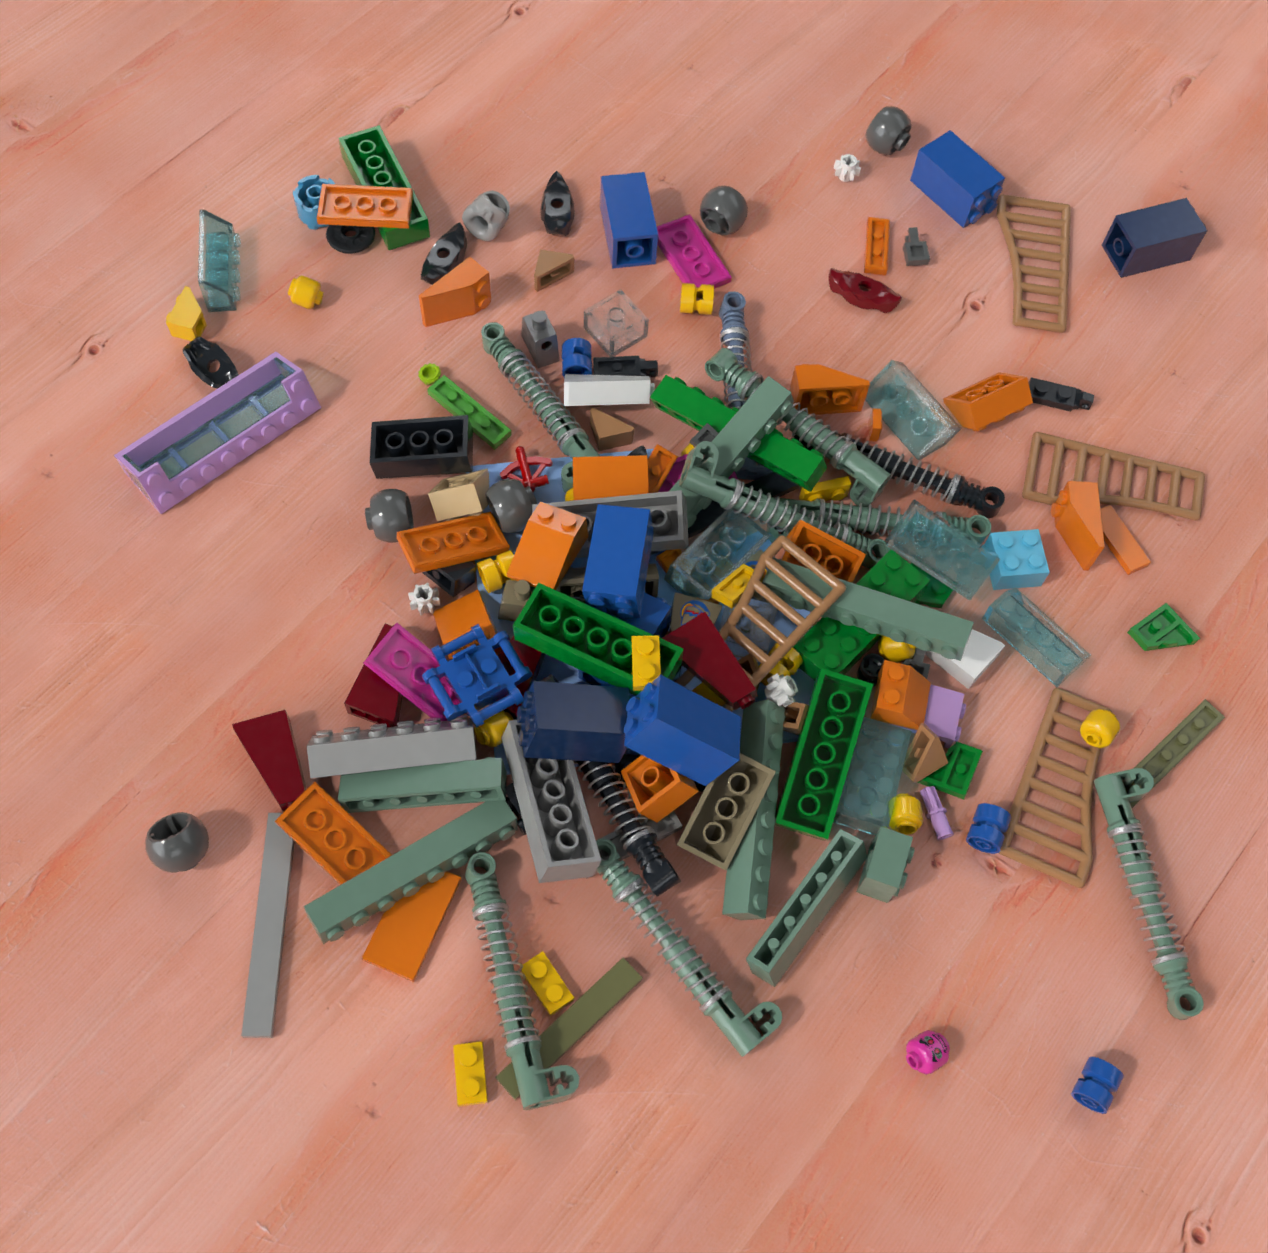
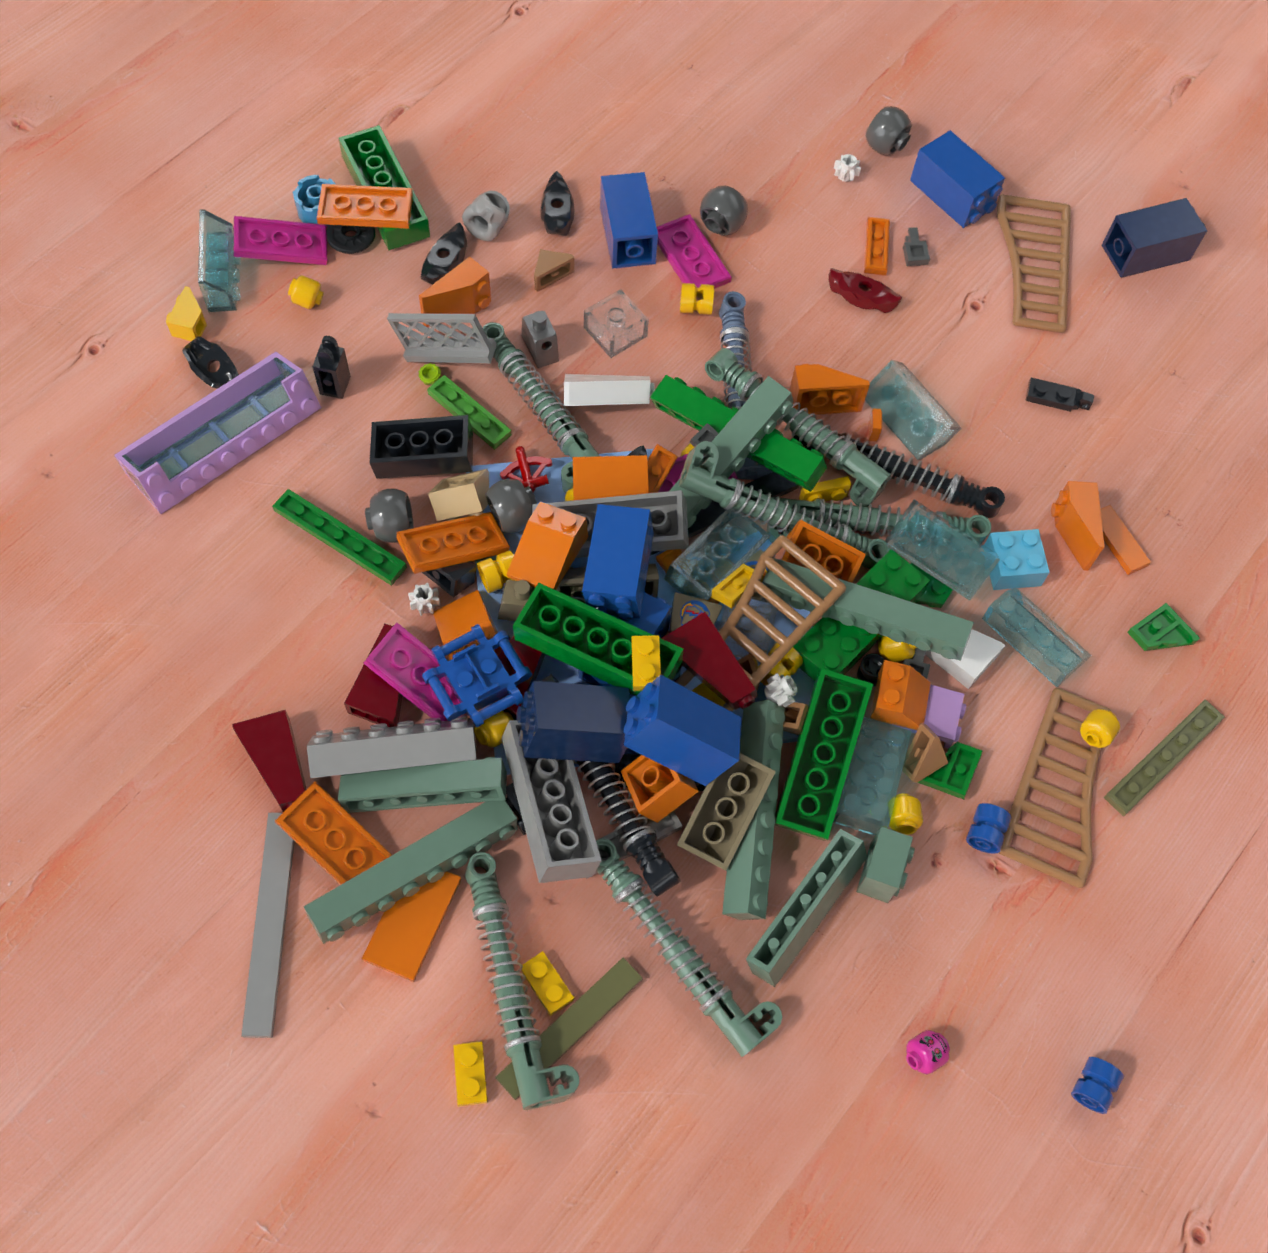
(177, 842): dark grey wheel -> none
(280, 240): none -> dark pink tile
(331, 368): none -> black hinge
(339, 537): none -> green plate
(439, 347): none -> light grey fence
(576, 357): blue wheel -> none
(609, 431): medium nougat slope -> none
(625, 366): black hinge -> none
(936, 813): lavender axle -> none
(989, 400): orange slope -> none
(1106, 456): medium nougat bar -> none
(1143, 884): sand green piece -> none

